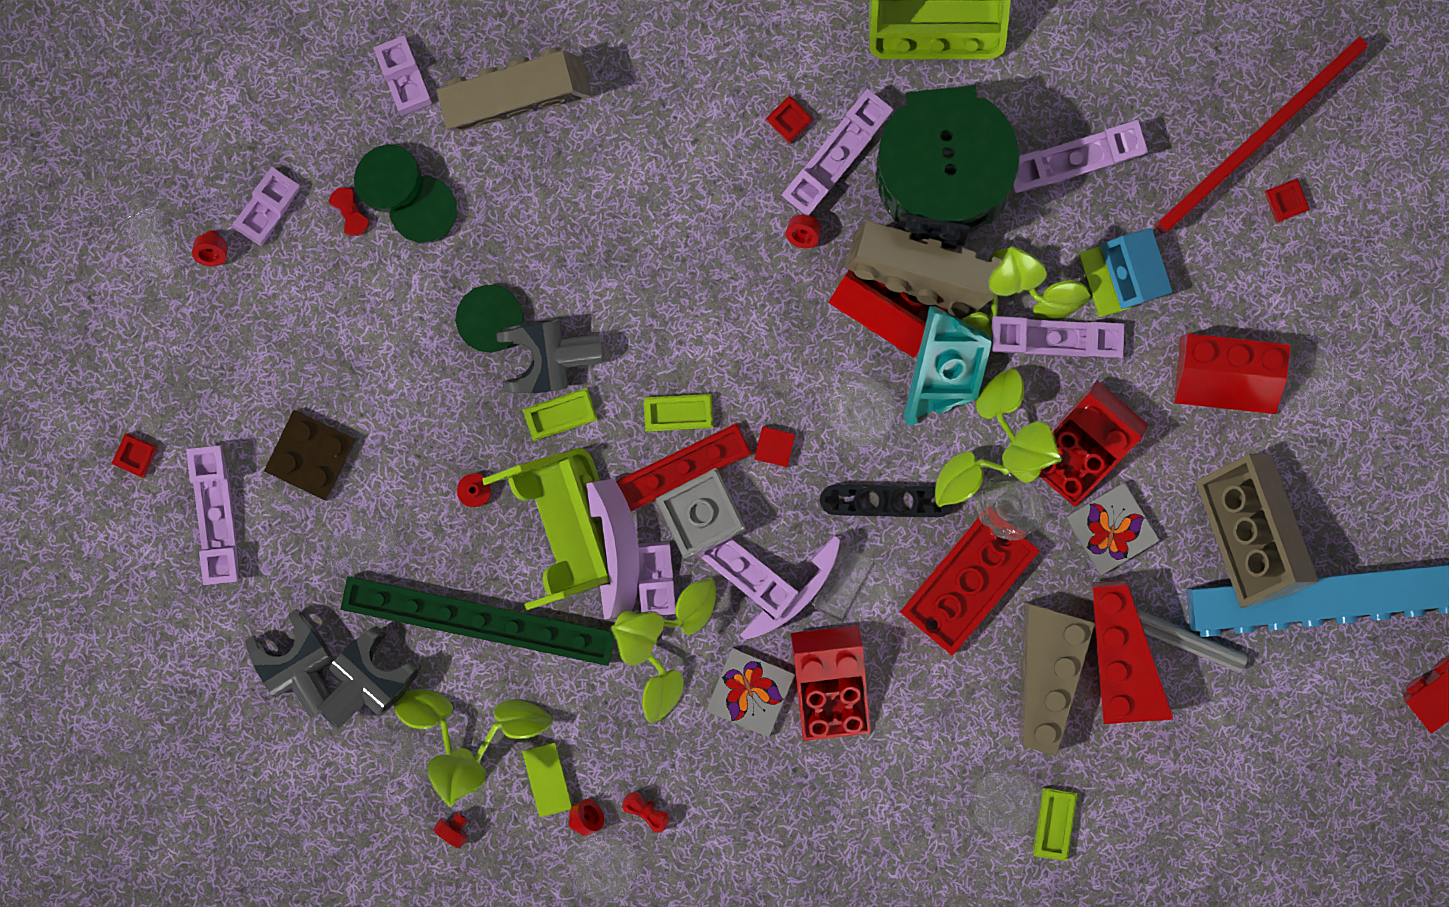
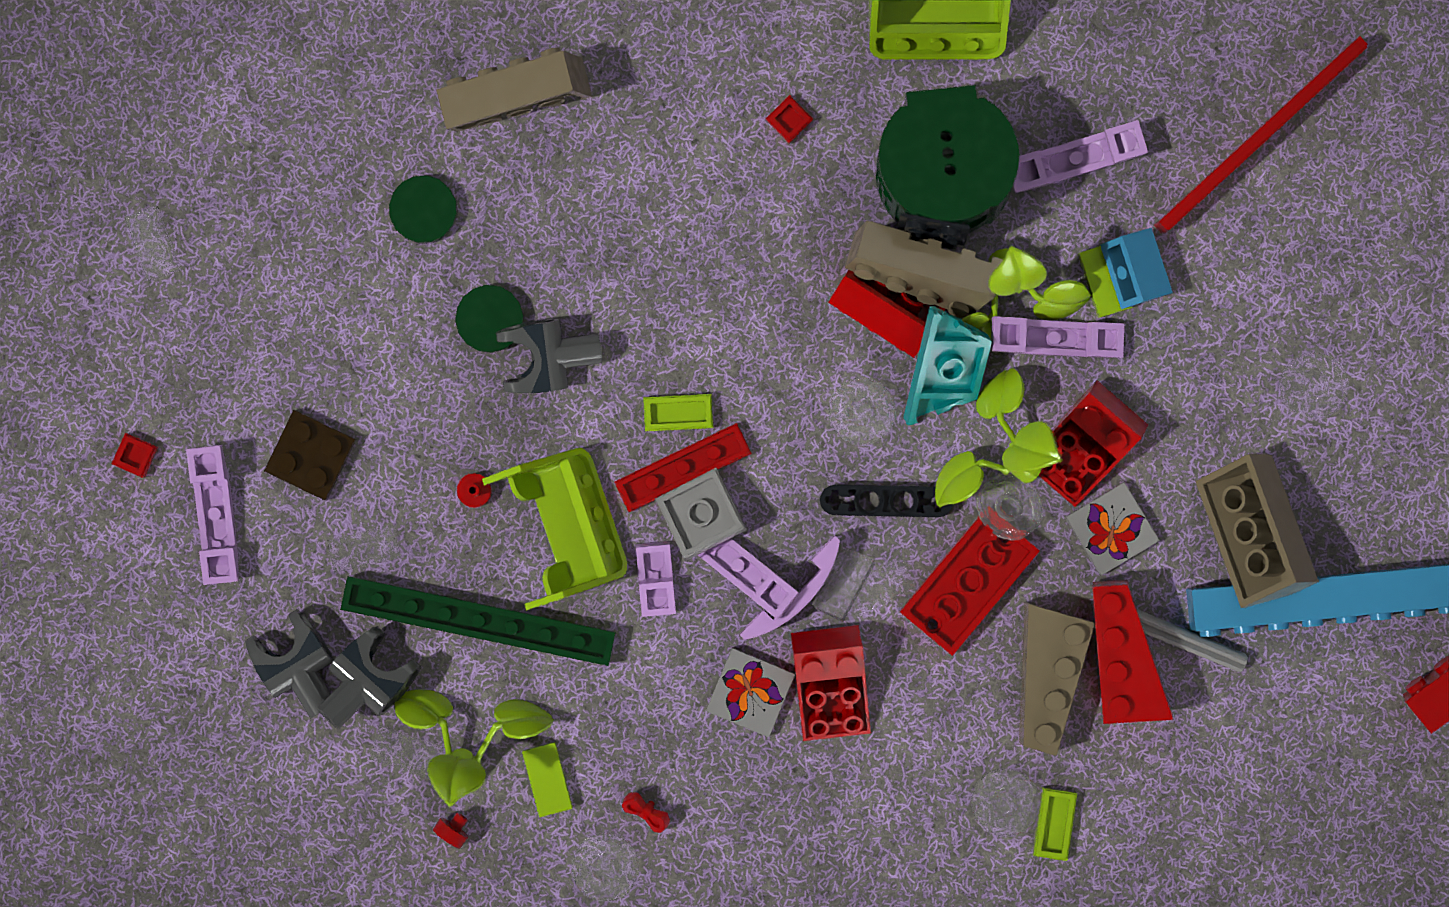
(209, 249): red tile -> none
(266, 207): lavender slope -> none
(355, 221): red piece -> none
(387, 178): dark green tile -> none
(402, 75): lavender slope -> none
(560, 414): lime tile -> none
(586, 817): red tile -> none
(620, 545): lavender slope -> none
(639, 633): lime plant -> none
(774, 446): red tile -> none
(803, 231): red tile -> none
(837, 152): lavender slope -> none
(1231, 373): red slope -> none
(1286, 200): red tile -> none

